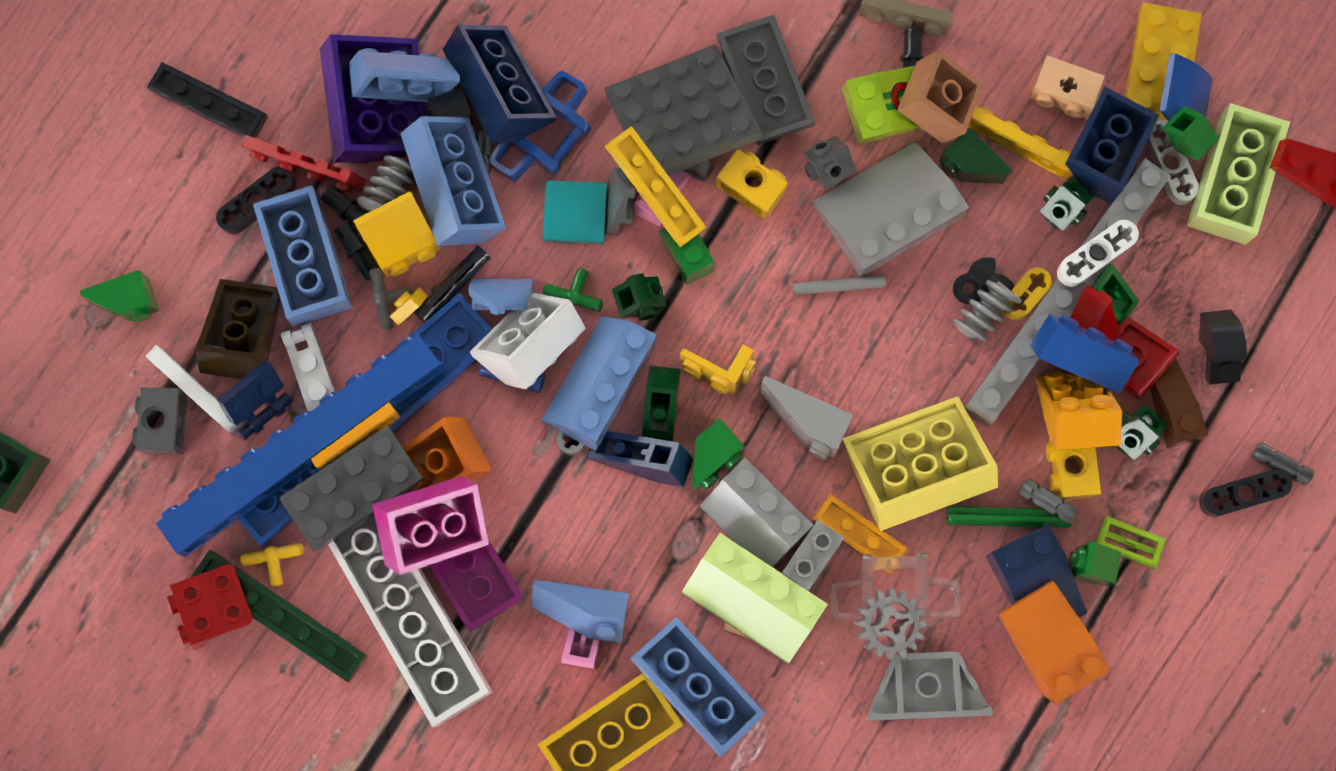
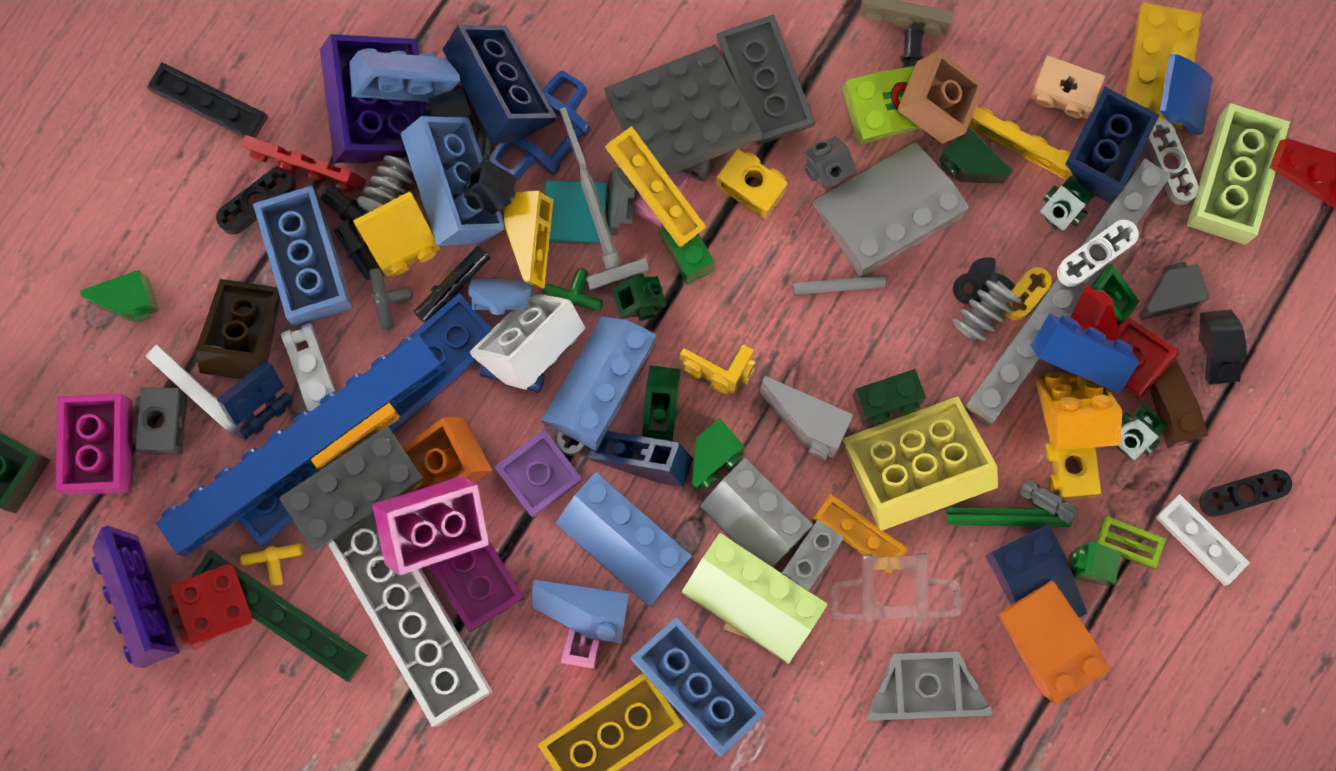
(94, 444): none -> dark pink brick
(134, 597): none -> dark purple slope
(407, 304): yellow plate -> none
(490, 186): none -> black brick
(528, 230): none -> yellow slope
(538, 473): none -> medium lavender plate
(615, 268): none -> light grey piece
(623, 539): none -> medium blue slope
(889, 396): none -> dark green brick
(896, 636): light grey gear -> none
(1176, 291): none -> dark grey slope
(1190, 133): green brick -> none
(1202, 540): none -> white plate
(1279, 460): dark grey axle -> none

